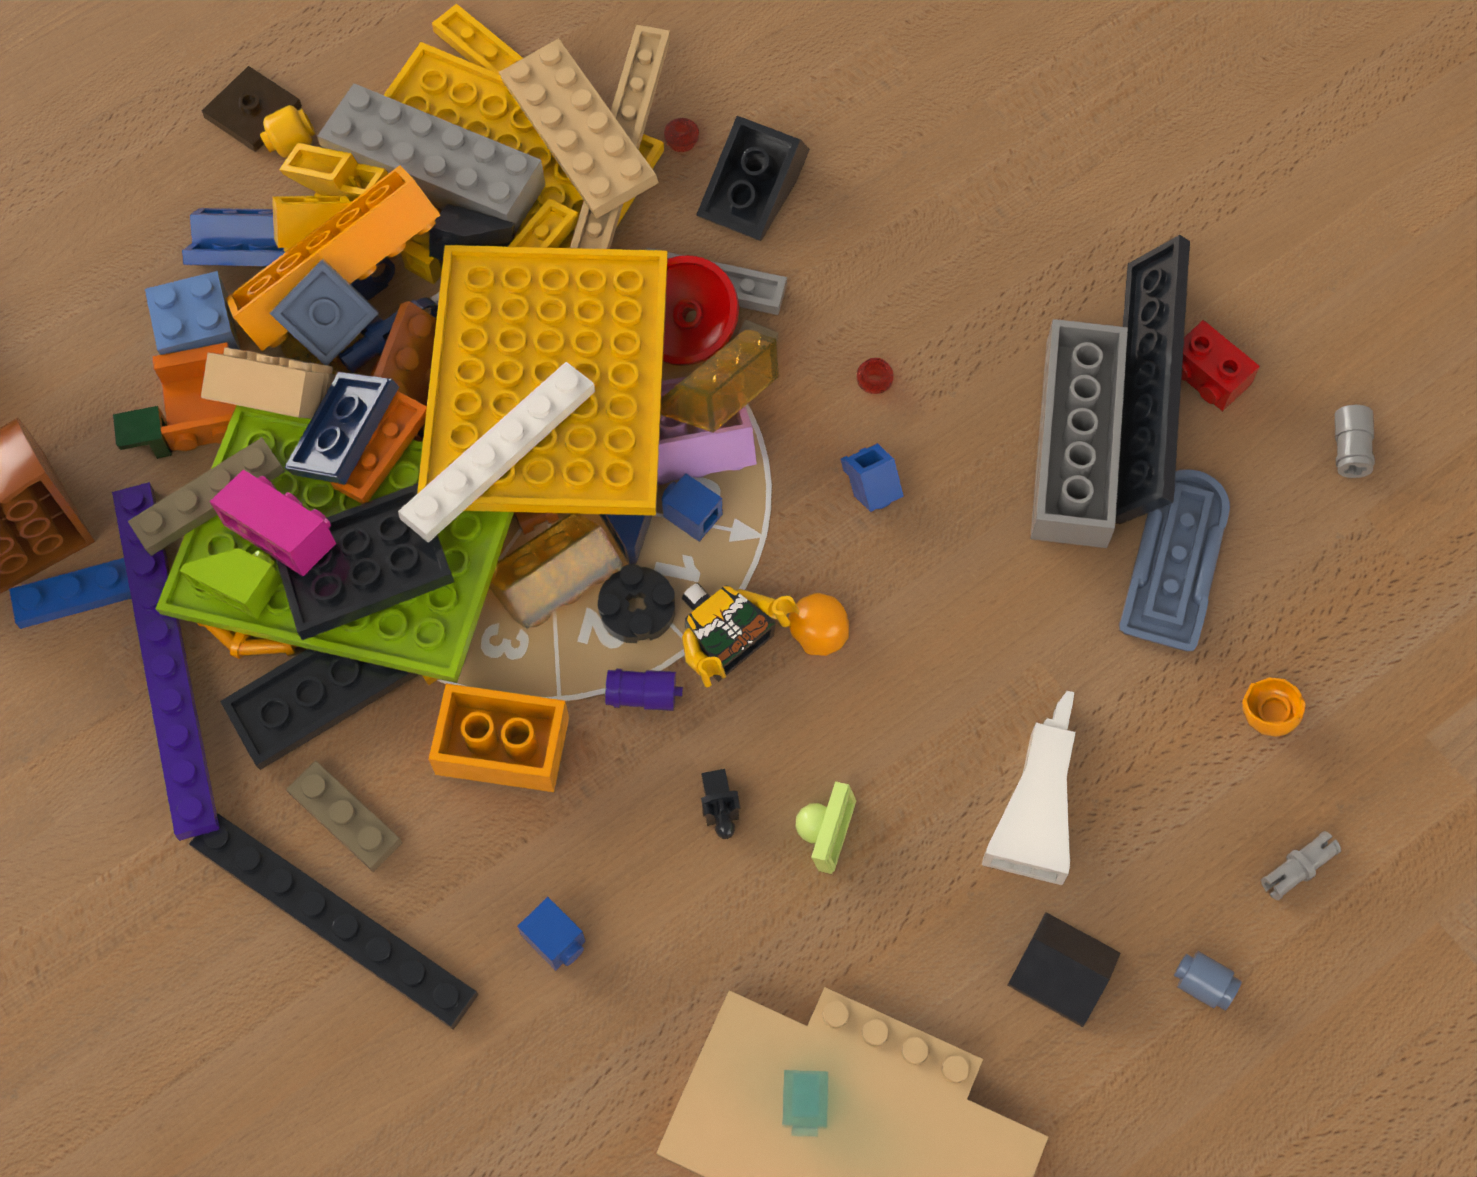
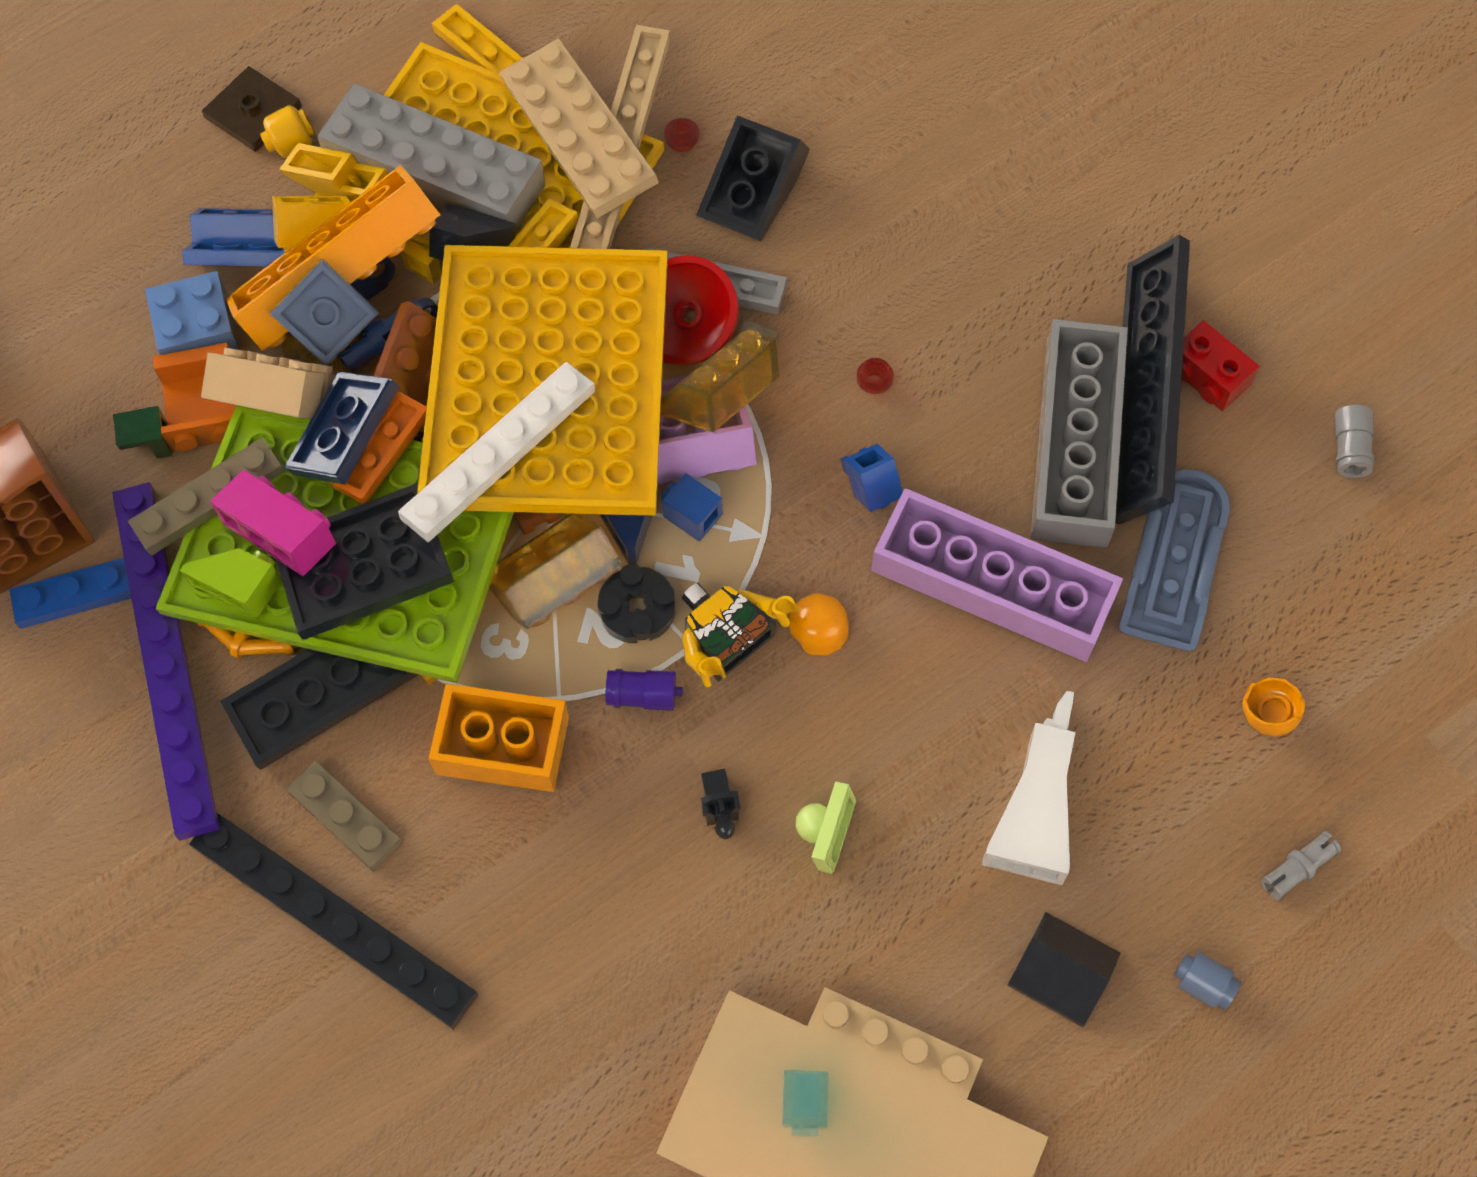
(552, 934): blue brick -> none
(995, 574): none -> lavender brick

